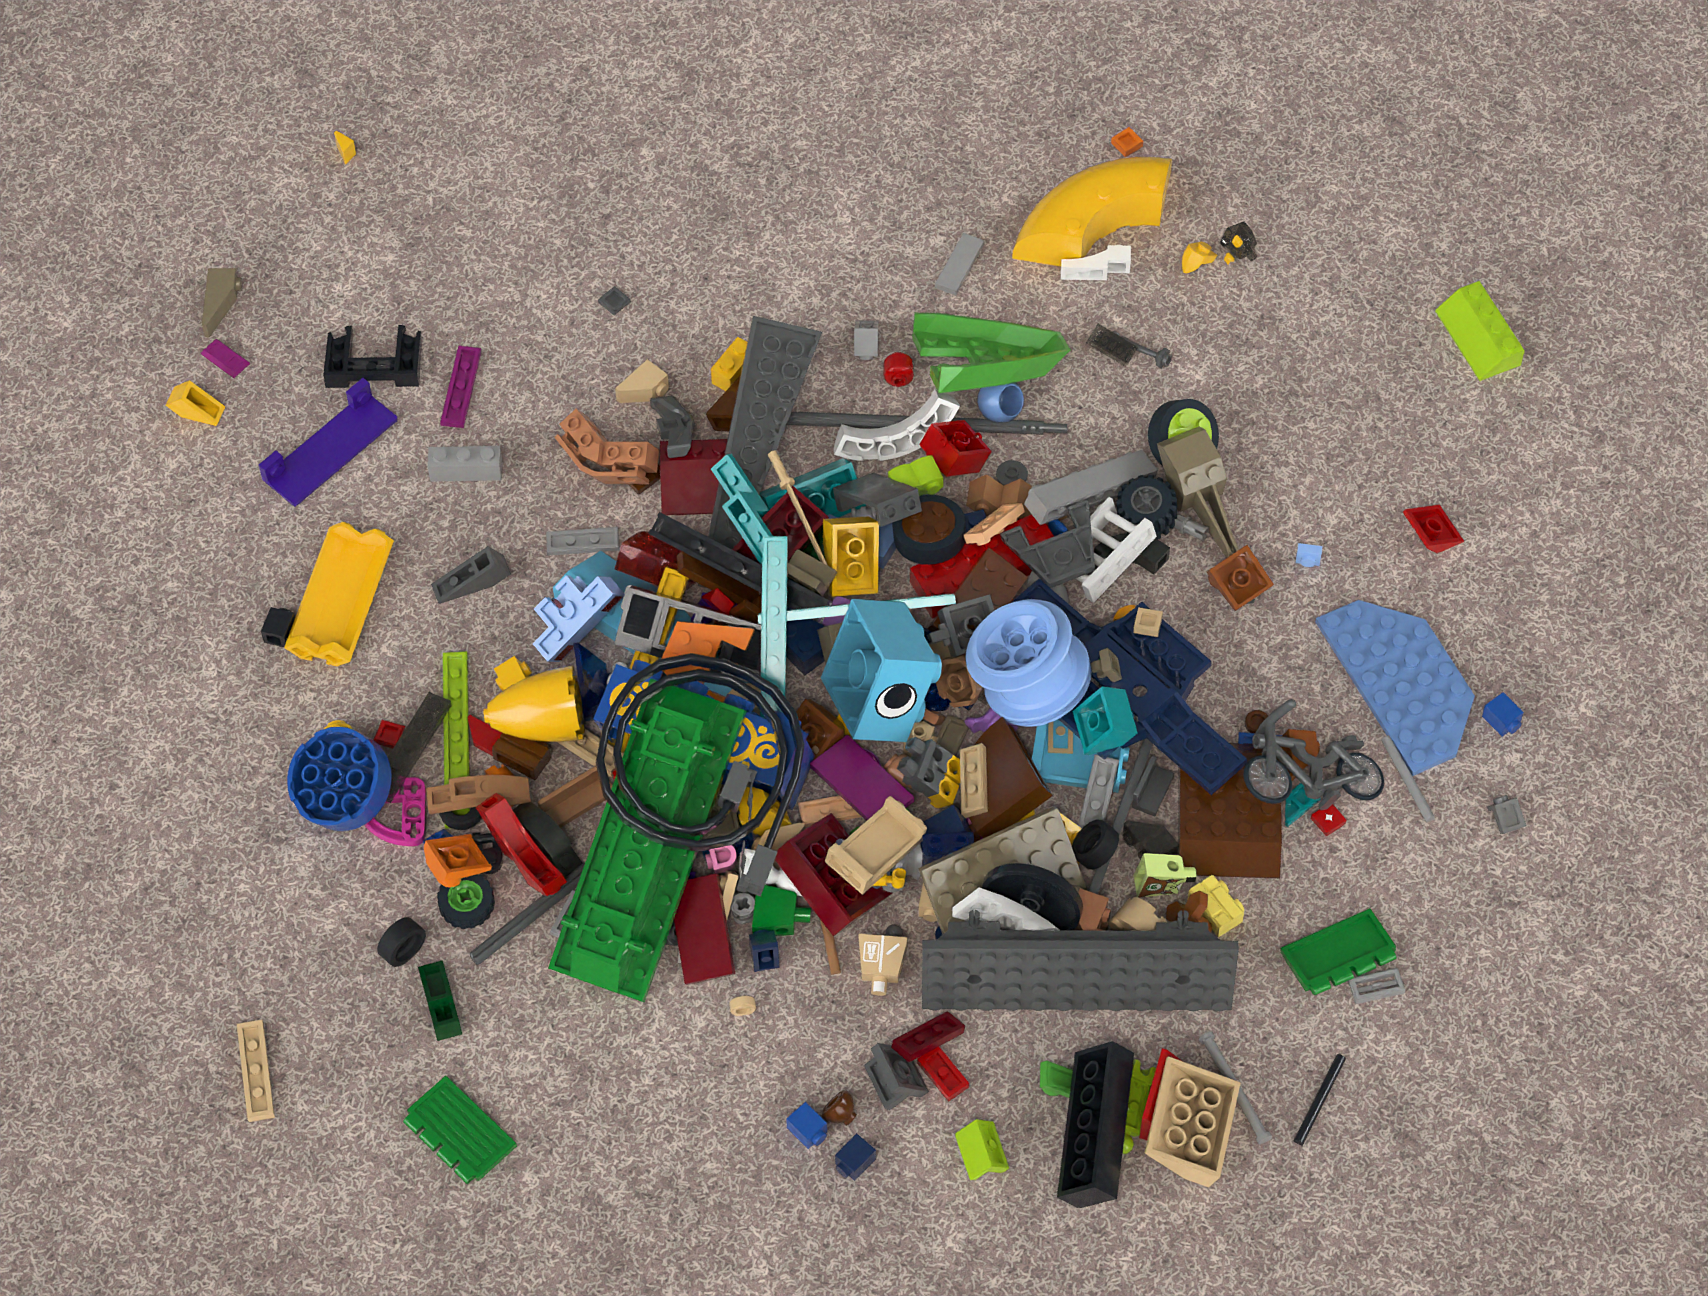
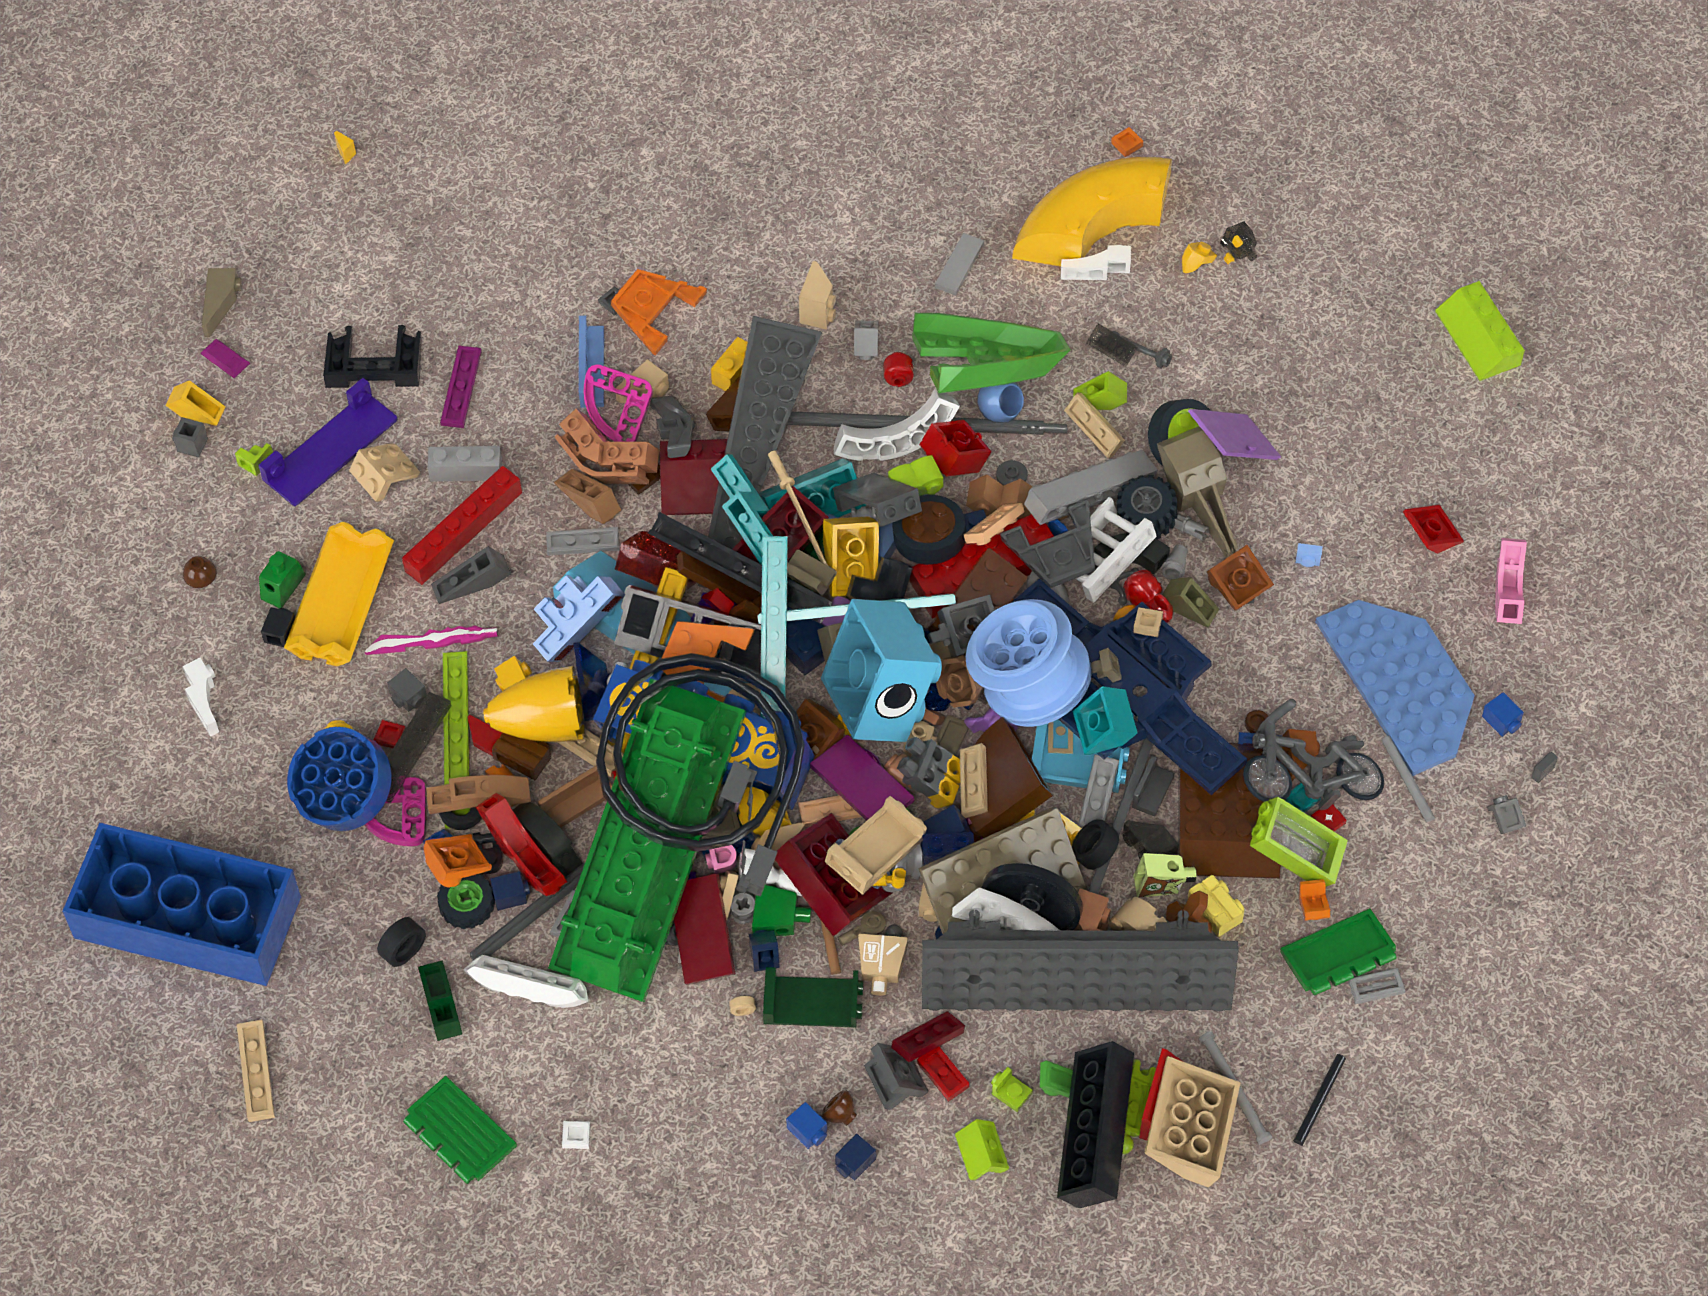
(182, 904): none -> blue brick
(190, 437): none -> dark grey brick
(198, 693): none -> white slope
(199, 572): none -> reddish brown brick
(251, 460): none -> lime panel
(281, 575): none -> green torso
(380, 466): none -> tan bracket
(406, 690): none -> dark grey brick
(430, 639): none -> dark pink sword
(462, 525): none -> red brick
(509, 890): none -> dark blue brick
(527, 982): none -> white brick
(576, 1134): none -> white tile
(589, 495): none -> medium nougat slope
(590, 353): none -> medium blue fence
(632, 400): none -> dark pink beam
(645, 298): none -> orange wing
(811, 1000): none -> dark green panel
(817, 299): none -> tan slope
(871, 923): none -> dark tan plate
(889, 582): none -> black panel
(1010, 1089): none -> lime bracket
(1094, 425): none -> tan tile
(1104, 391): none -> lime slope
(1115, 585): none -> dark grey piece
(1145, 588): none -> red animal
(1175, 563): none -> light grey cone
(1190, 601): none -> olive slope
(1234, 434): none -> medium lavender container
(1298, 841): none -> lime piece
(1314, 900): none -> orange bracket
(1509, 581): none -> bright pink arch
(1544, 767): none -> dark grey tile

